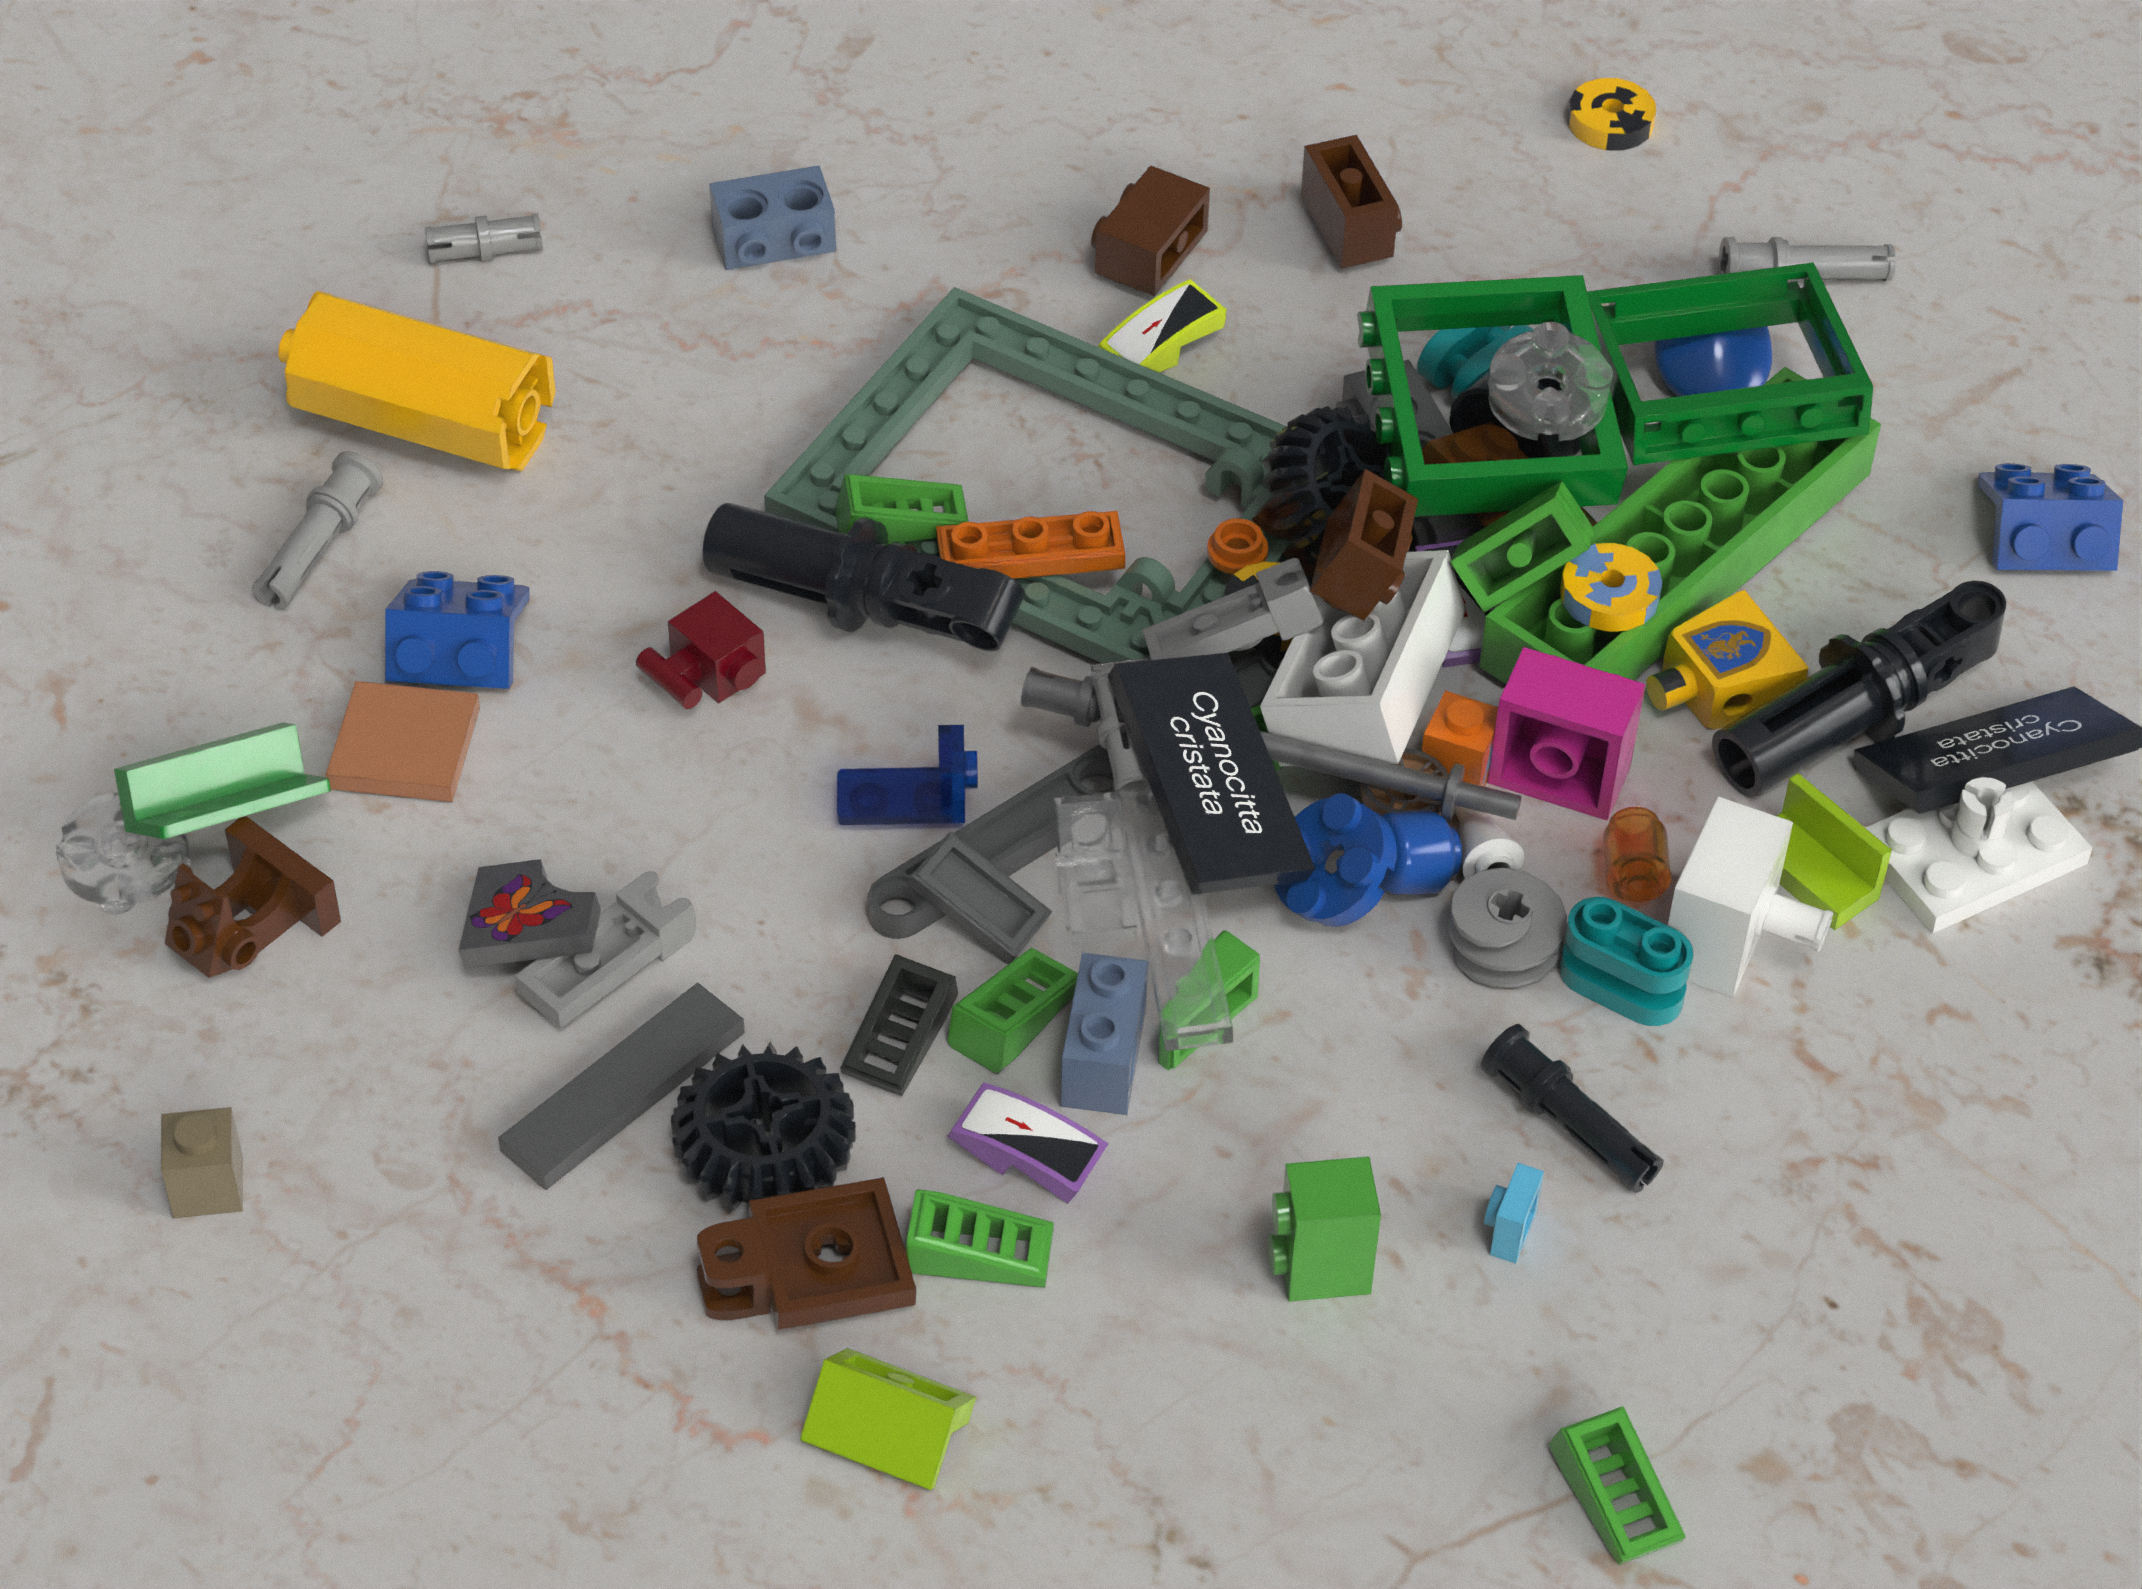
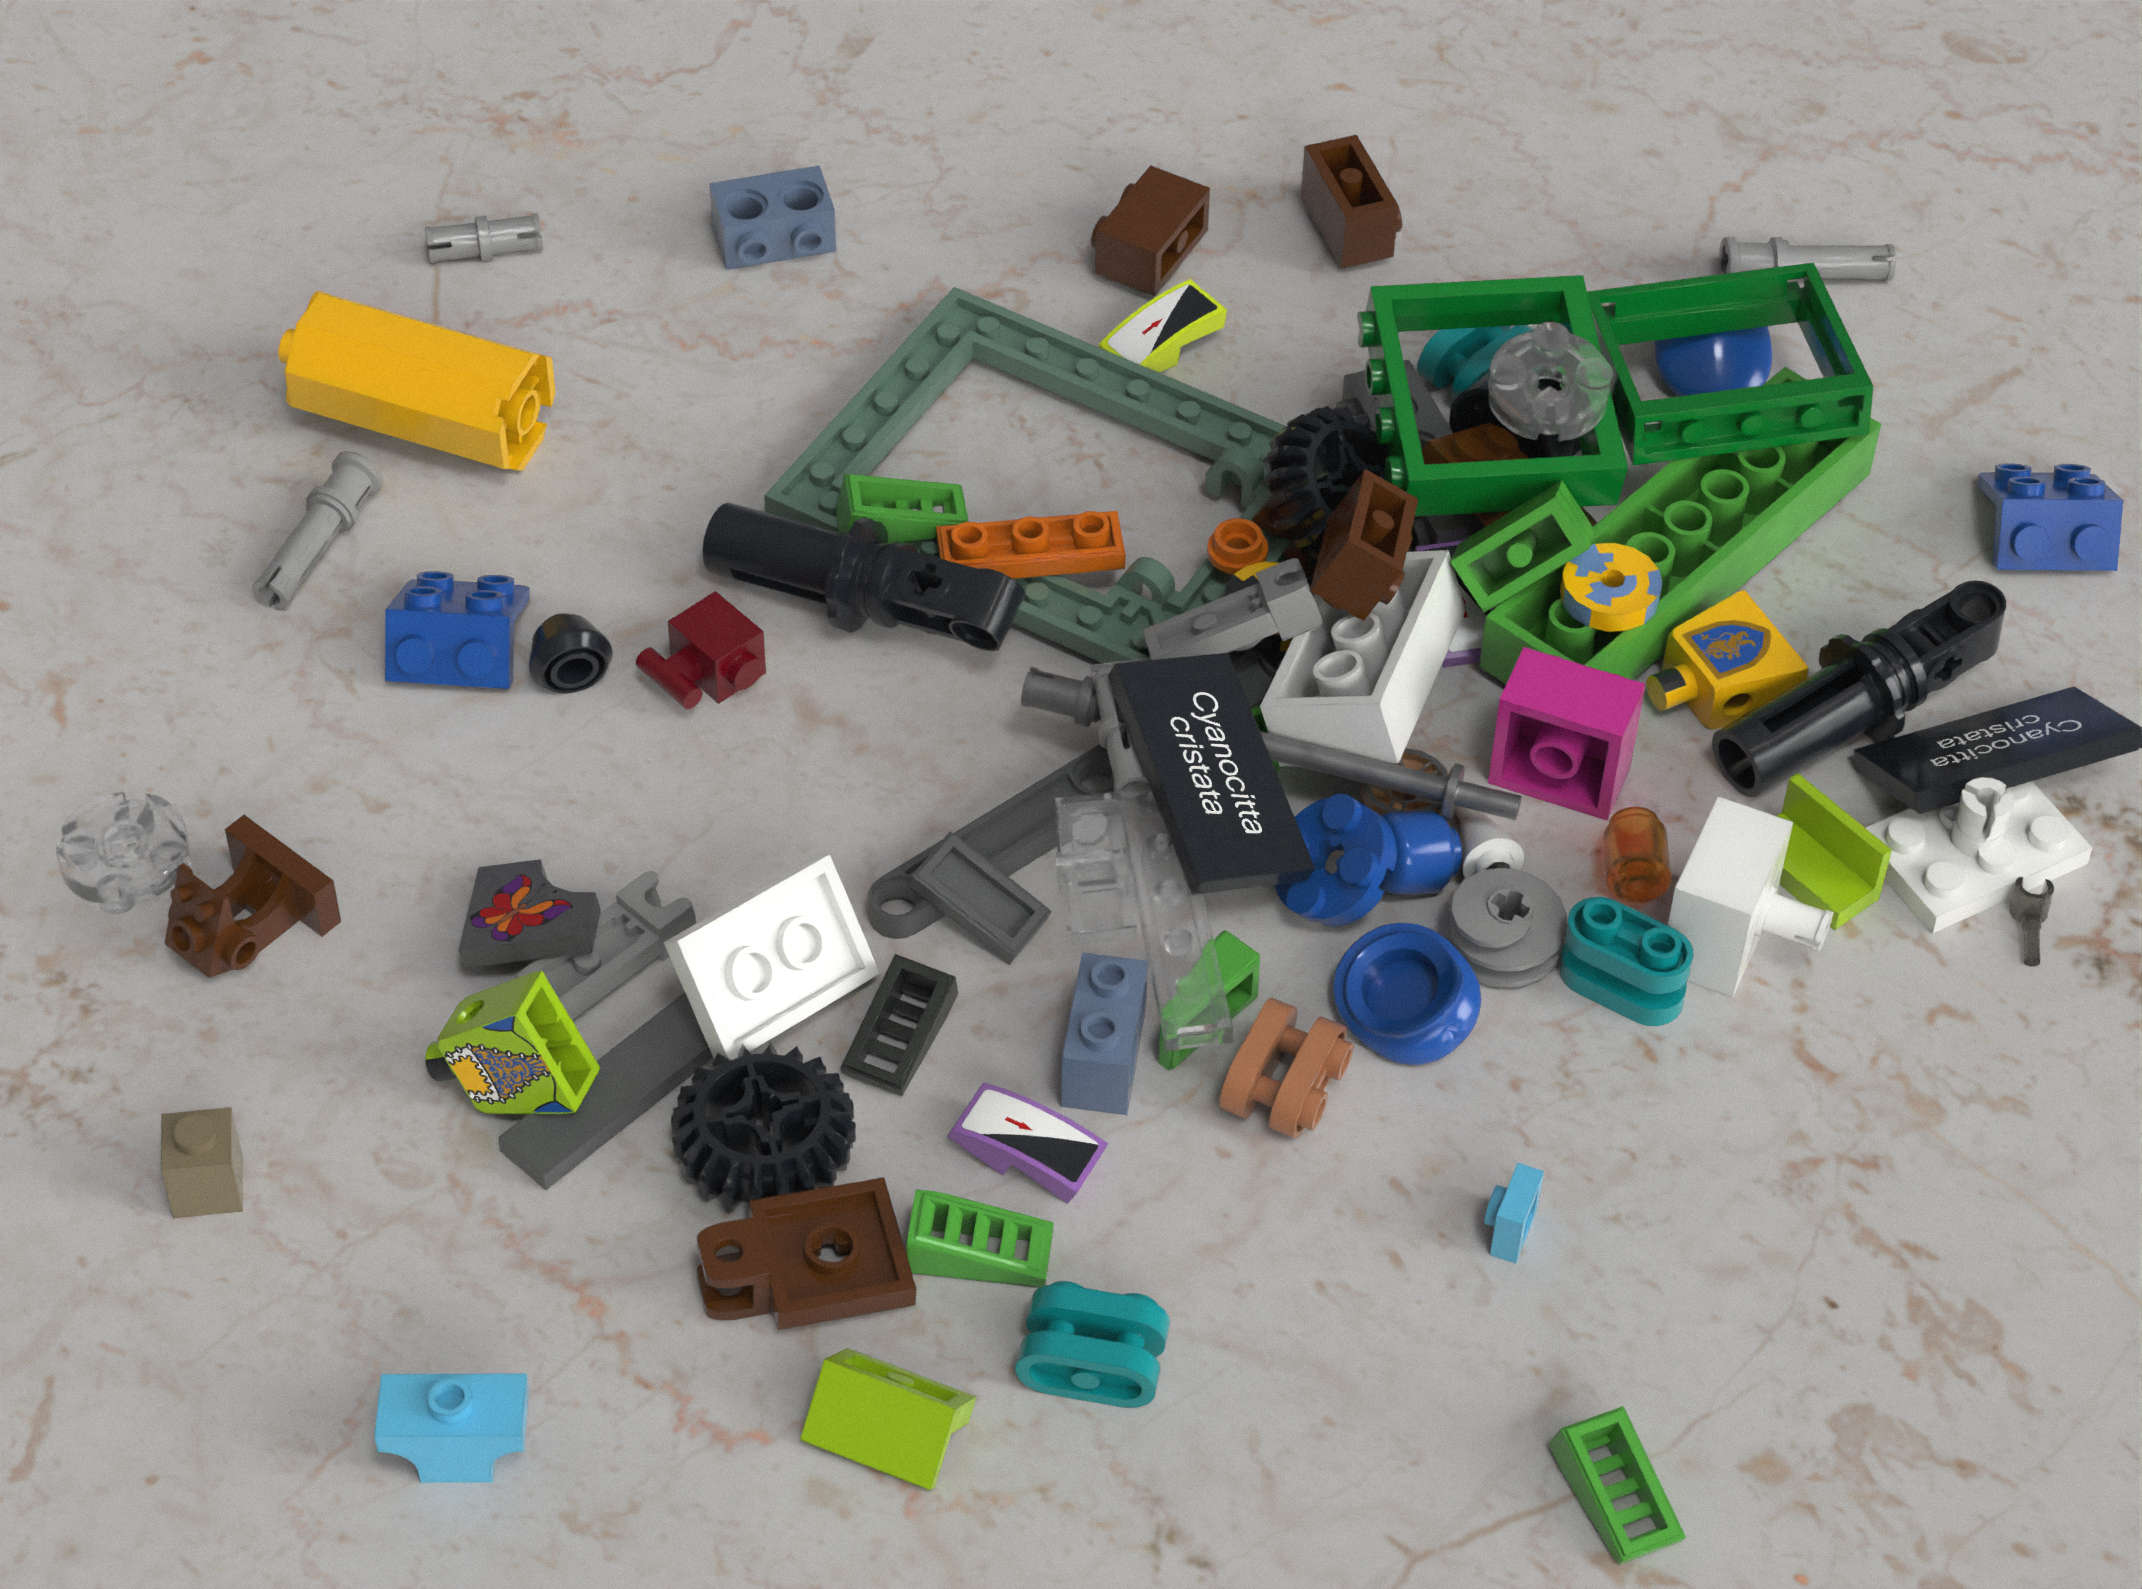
(215, 782): panel -> none
(403, 741): nougat tile -> none
(452, 1422): none -> medium azure brick
(515, 1050): none -> lime torso
(568, 654): none -> black cone
(772, 958): none -> white plate
(911, 794): clear blue bracket -> none
(999, 1041): bright green slope -> none
(1093, 1345): none -> teal brick
(1301, 1095): none -> nougat brick
(1326, 1229): bright green brick -> none
(1407, 993): none -> blue piece
(1462, 734): orange brick -> none
(1549, 1089): black pin -> none
(1611, 114): yellow piece -> none
(2031, 912): none -> clear smoke hand

